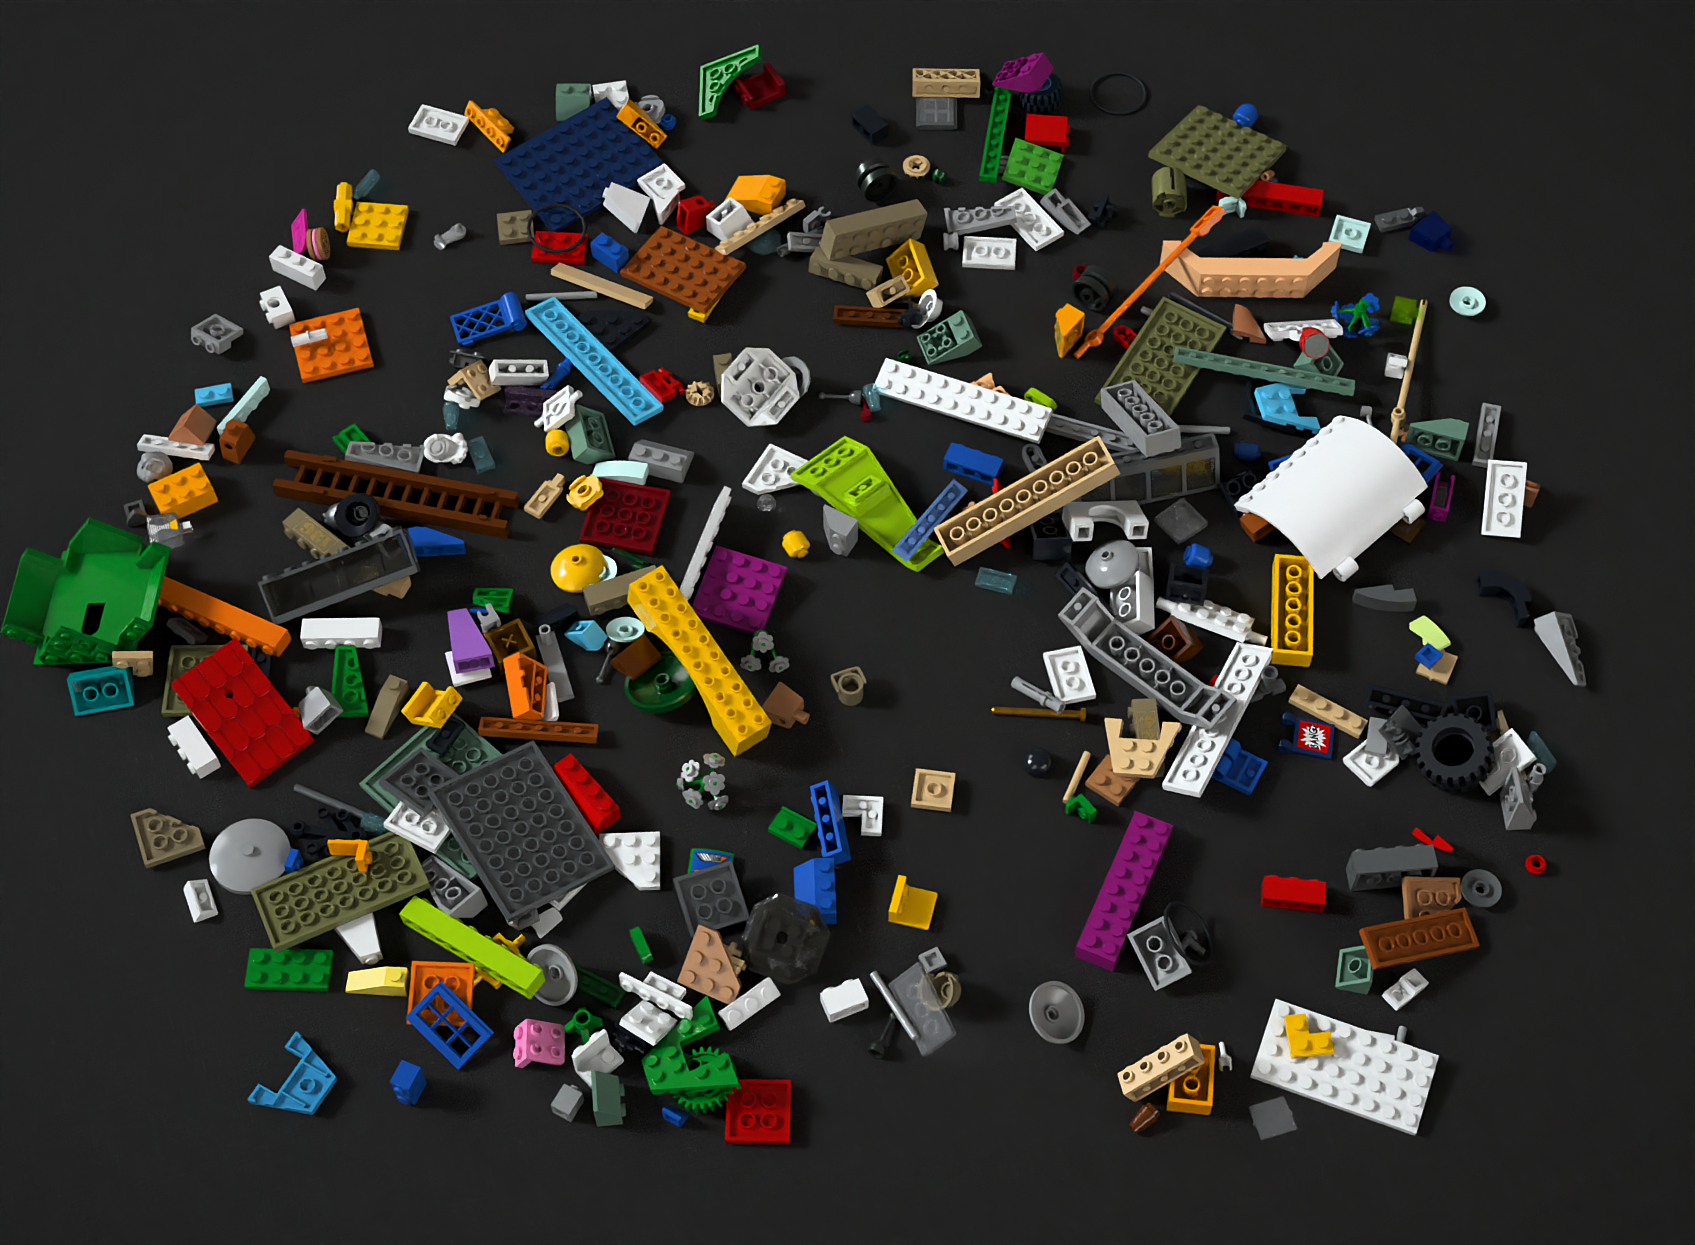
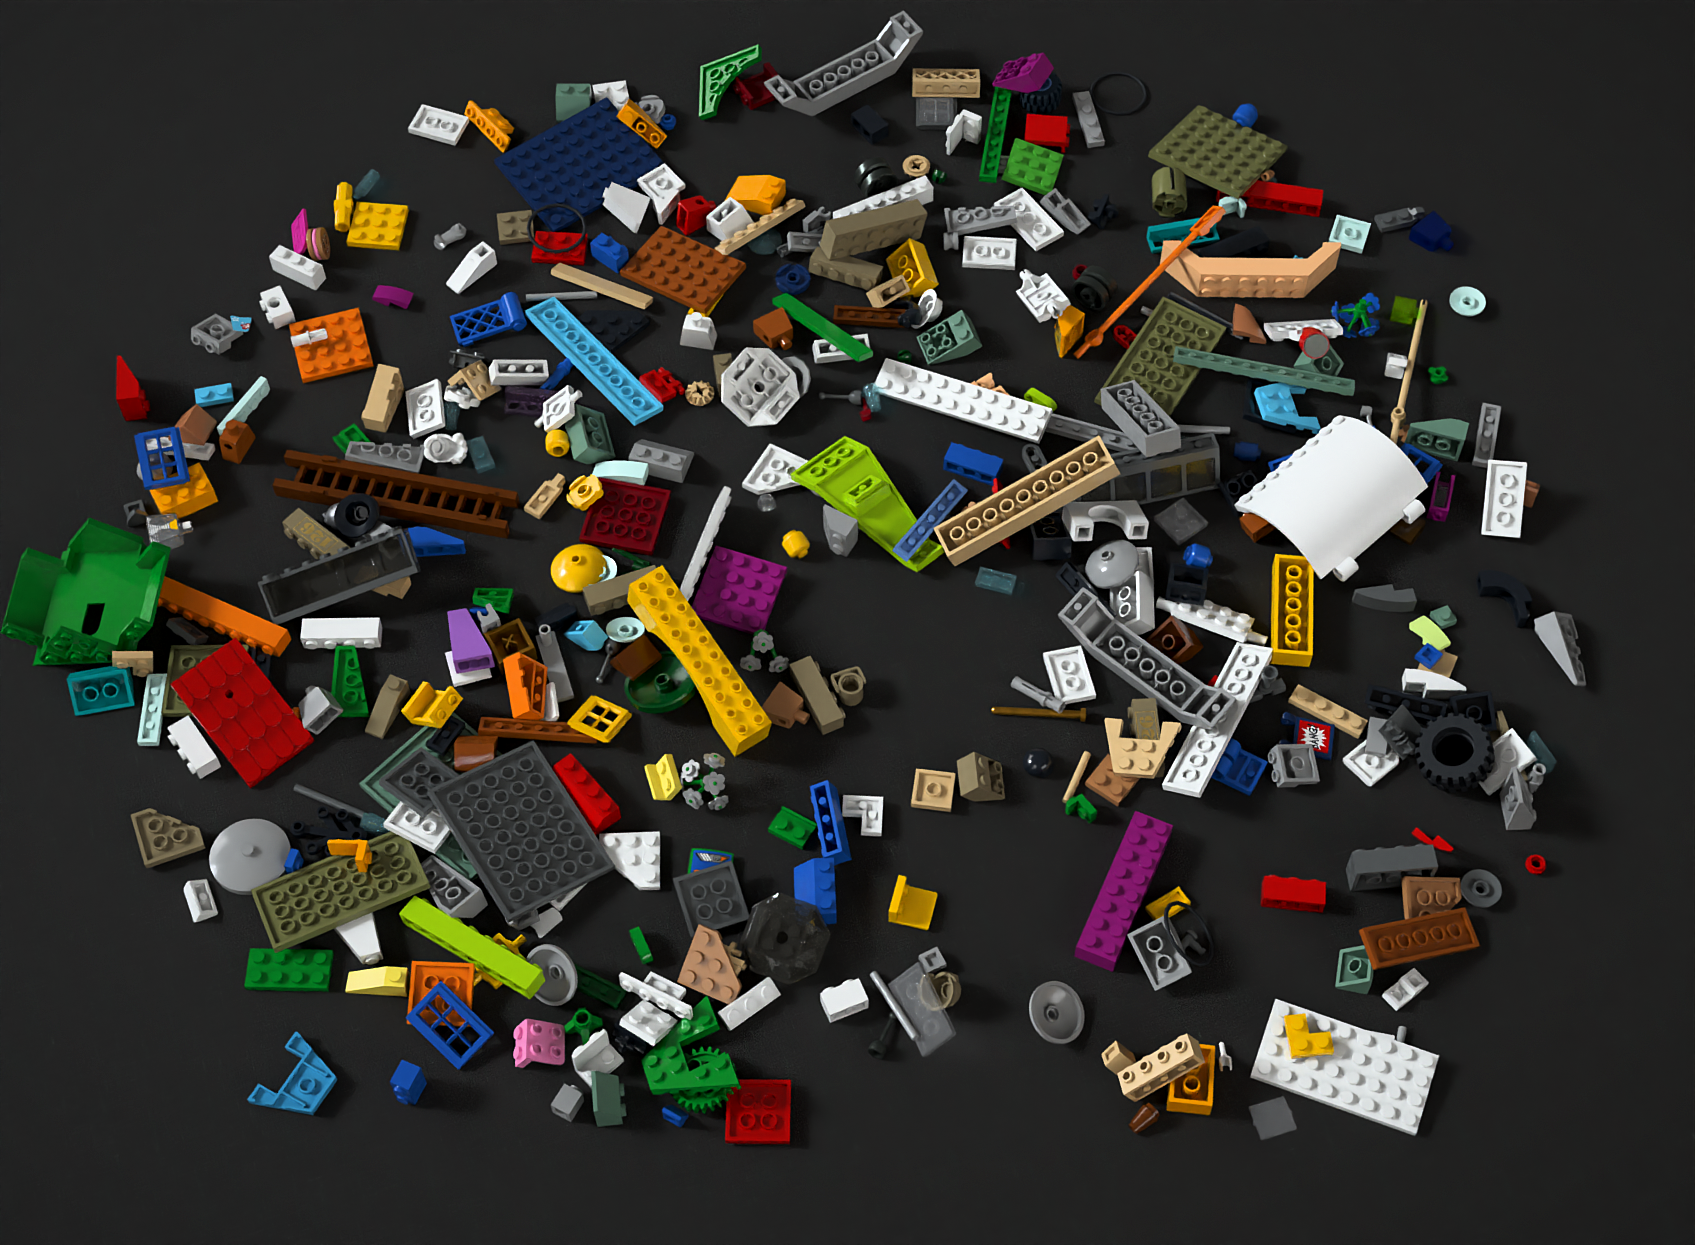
(129, 393): none -> red slope
(151, 711): none -> light aqua plate
(177, 448): none -> blue piece
(240, 323): none -> medium azure sticker
(383, 398): none -> tan wedge
(391, 294): none -> magenta slope
(425, 408): none -> white plate
(474, 265): none -> white slope
(474, 751): none -> dark orange slope
(585, 710): none -> yellow piece
(663, 778): none -> light yellow bracket
(698, 332): none -> white torso
(774, 329): none -> dark orange torso
(792, 279): none -> dark blue plate
(817, 695): none -> dark tan brick
(823, 327): none -> green tile
(826, 352): none -> white brick
(850, 72): none -> light grey slope
(915, 189): none -> white brick
(965, 126): none -> white bracket
(980, 778): none -> dark tan slope
(1042, 296): none -> white plate
(1088, 119): none -> light grey plate
(1117, 1057): none -> tan panel
(1157, 908): none -> yellow tile
(1179, 231): none -> teal fence
(1293, 765): none -> light grey plate
(1431, 684): none -> white slope
(1435, 378): none -> green plate
(1443, 617): none -> sand green plate

